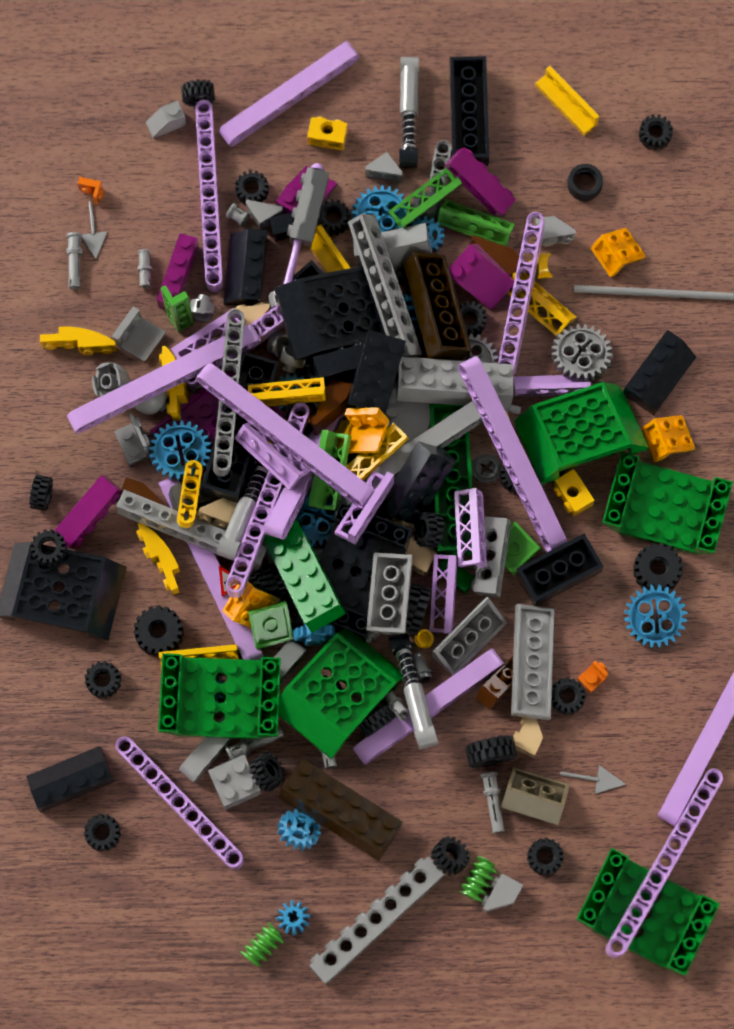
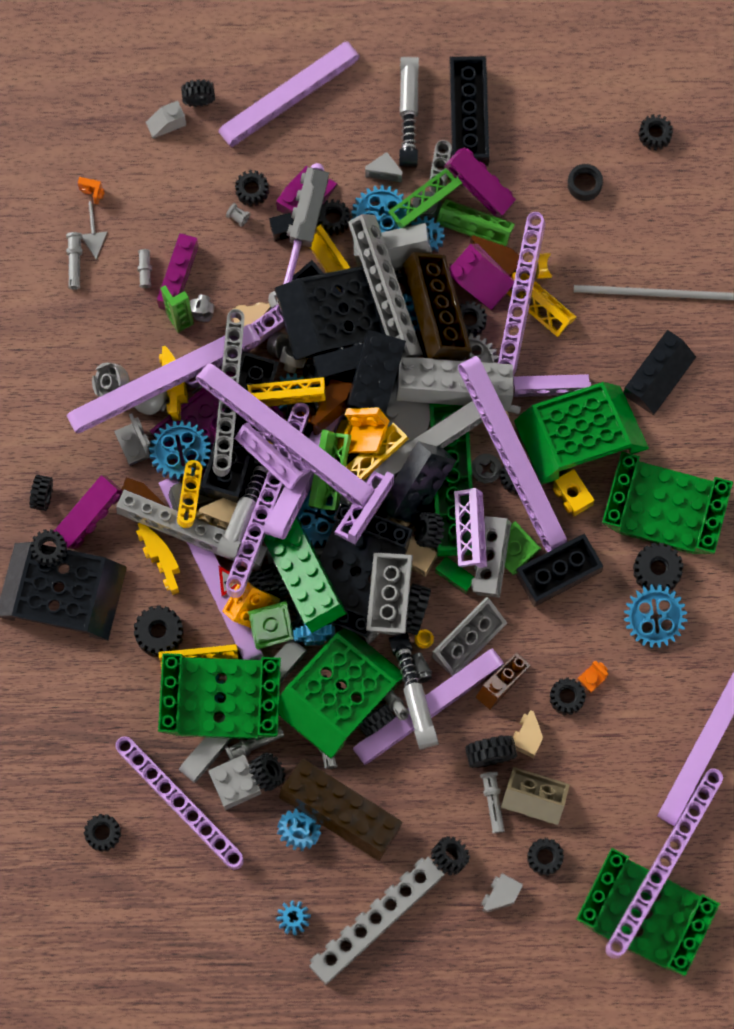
(69, 779): black slope -> none
(86, 340): yellow slope -> none
(99, 668): black tyre -> none
(138, 335): light grey bracket -> none
(203, 335): lavender fence -> none
(209, 203): lavender beam -> none
(246, 267): black slope -> none
(262, 212): light grey slope -> none
(263, 945): bright green piece -> none
(334, 140): yellow brick -> none
(450, 593): lavender fence -> none
(478, 879): bright green piece -> none
(532, 662): light grey tile -> none
(556, 231): light grey slope -> none
(567, 101): yellow fence -> none
(567, 344): light grey gear -> none
(604, 779): light grey piece -> none
(617, 250): light orange bracket -> none
(667, 437): light orange bracket -> none

